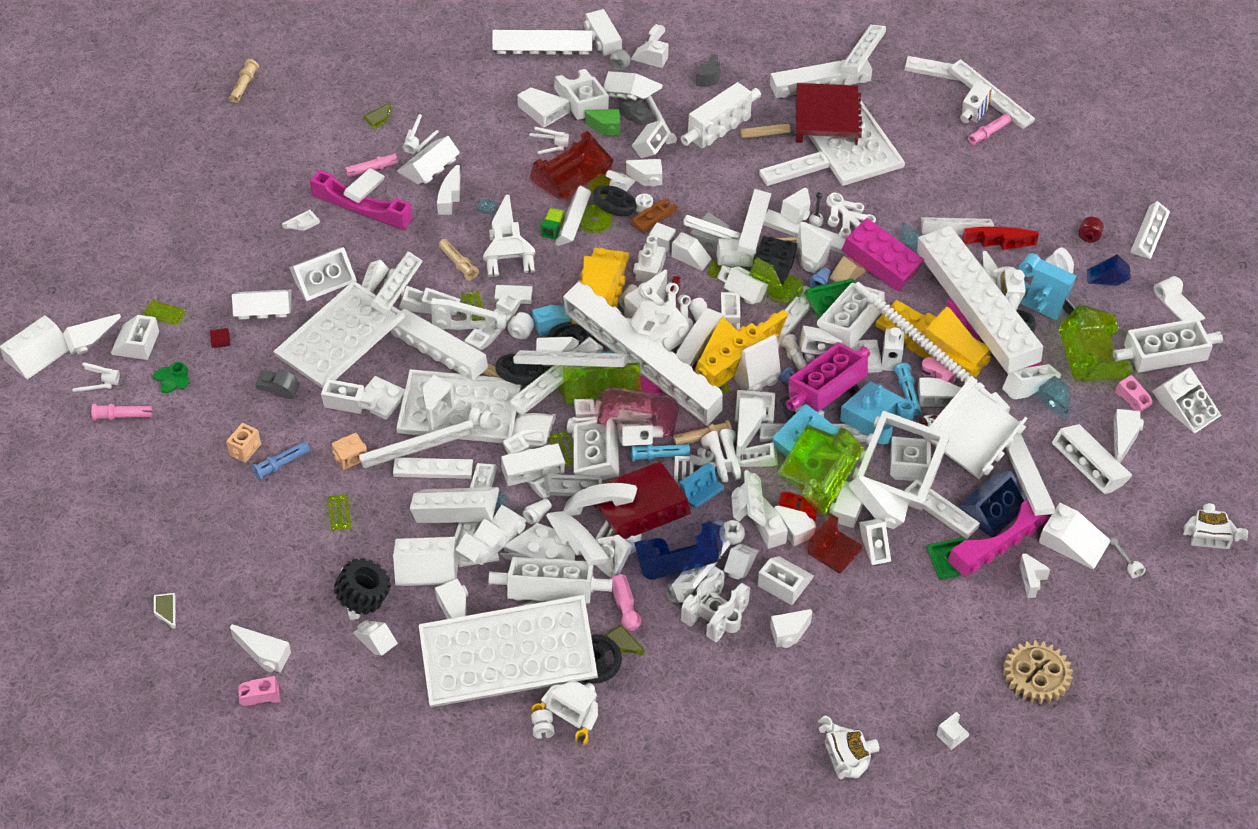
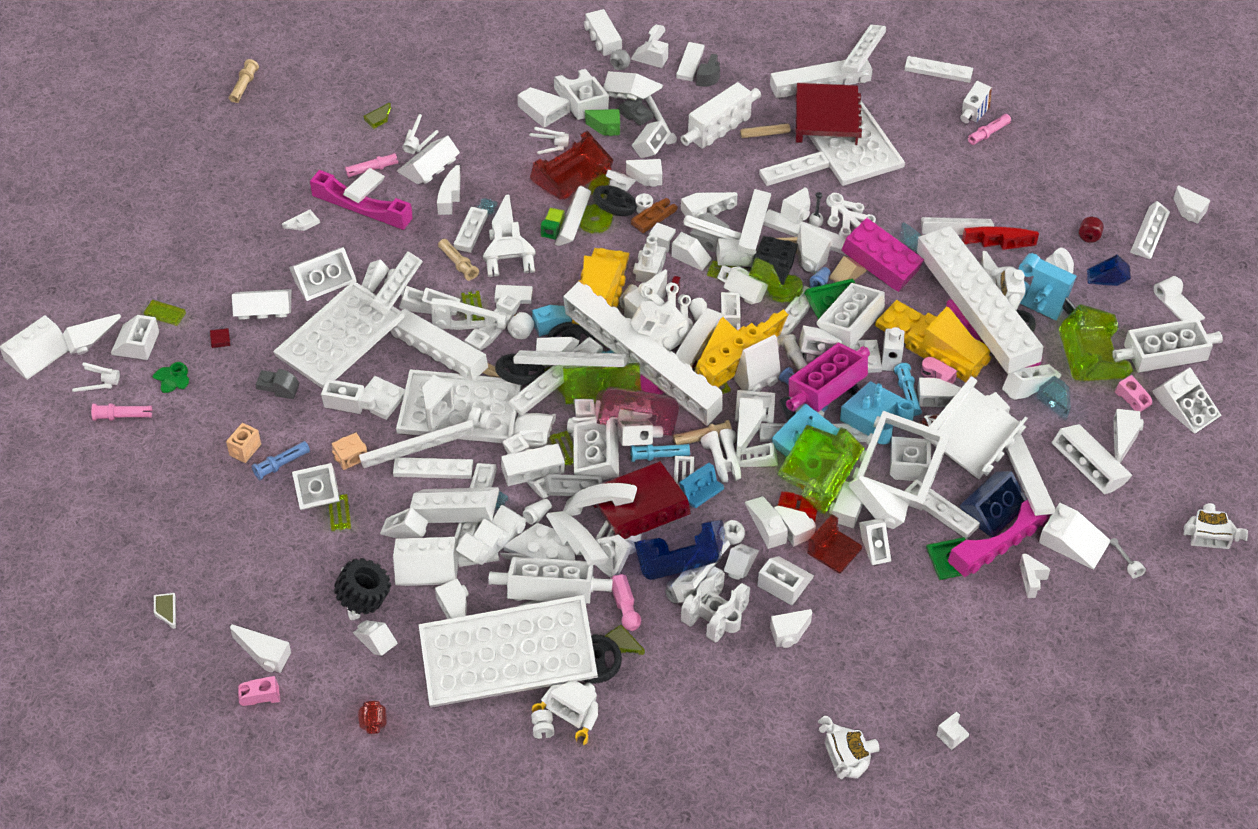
(316, 486): none -> white slope
(372, 717): none -> clear red head
(405, 525): none -> white slope
(470, 229): none -> white plate
(542, 40): white brick -> none
(690, 61): none -> white tile
(700, 203): none -> white slope
(701, 459): light grey tile -> none
(749, 499): white bracket -> none
(872, 298): white hose -> none
(998, 99): white tile -> none
(1023, 660): tan gear -> none
(1190, 204): none -> white slope

